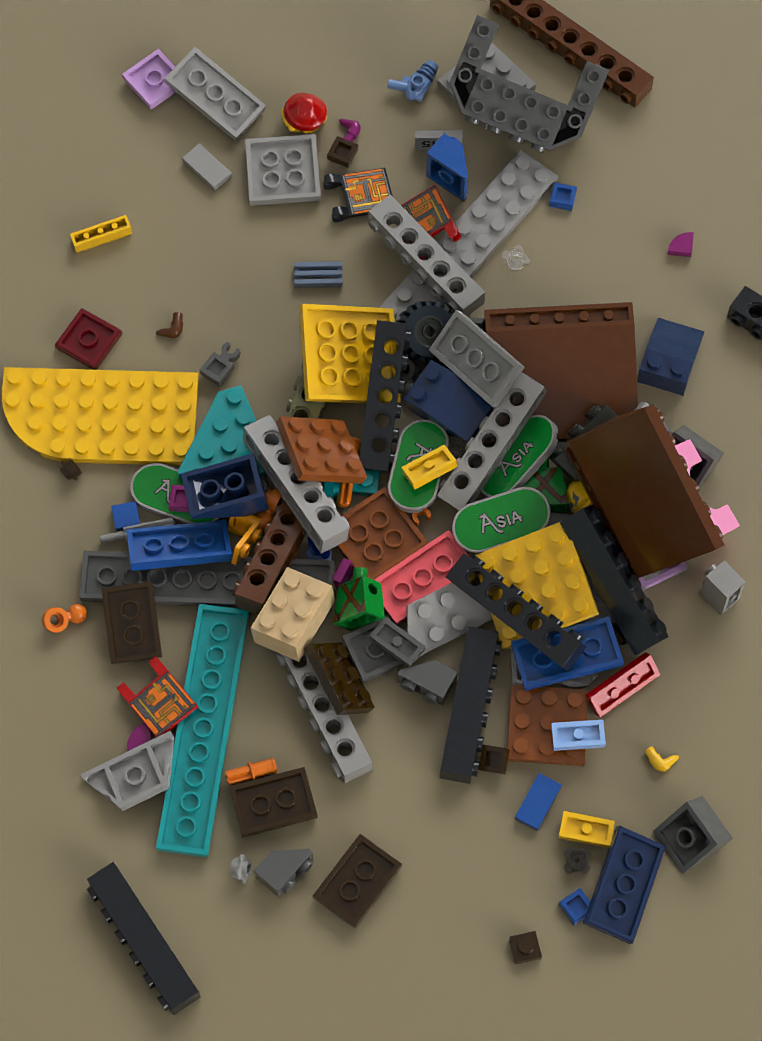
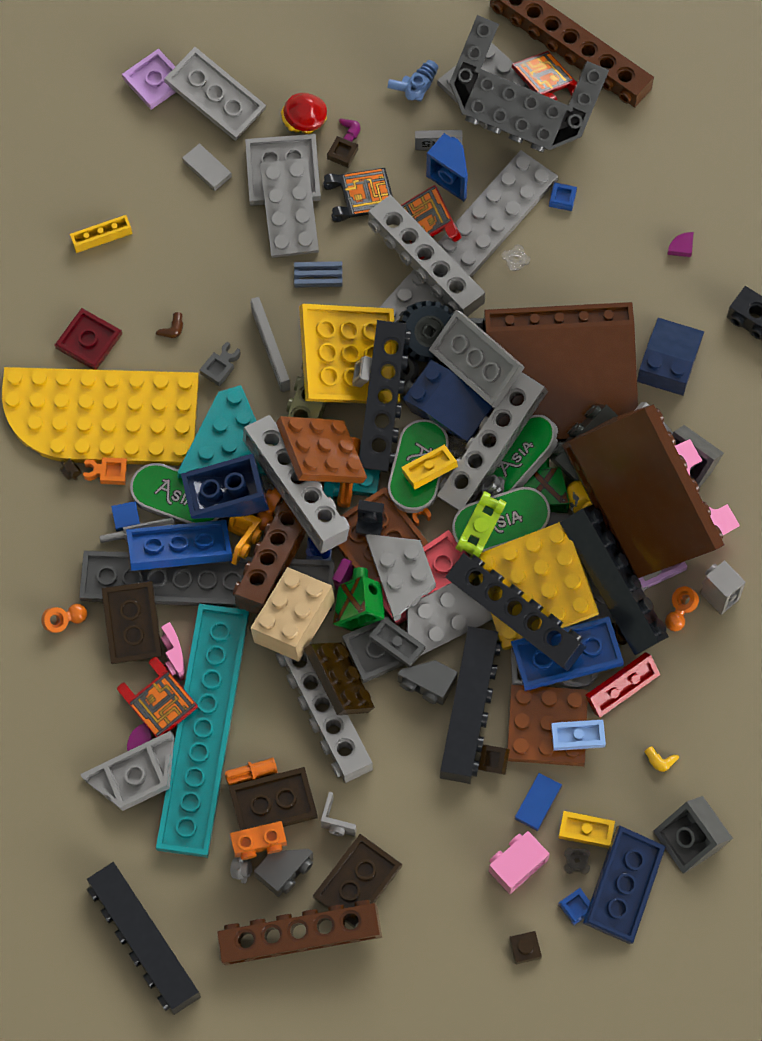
(110, 471): none -> orange plate
(174, 657): none -> bright pink slope
(178, 499): magenta tile -> none
(231, 936): none -> reddish brown brick
(258, 839): none -> orange plate
(270, 344): none -> light grey tile
(289, 207): none -> light grey plate
(335, 826): none -> light grey bracket
(362, 371): none -> light grey tile
(370, 518): none -> black bracket
(401, 570): none -> light grey wing
(480, 525): none -> lime plate
(493, 485): none -> dark grey plate
(518, 861): none -> bright pink brick
(544, 74): none -> flag
(675, 620): none -> orange plate

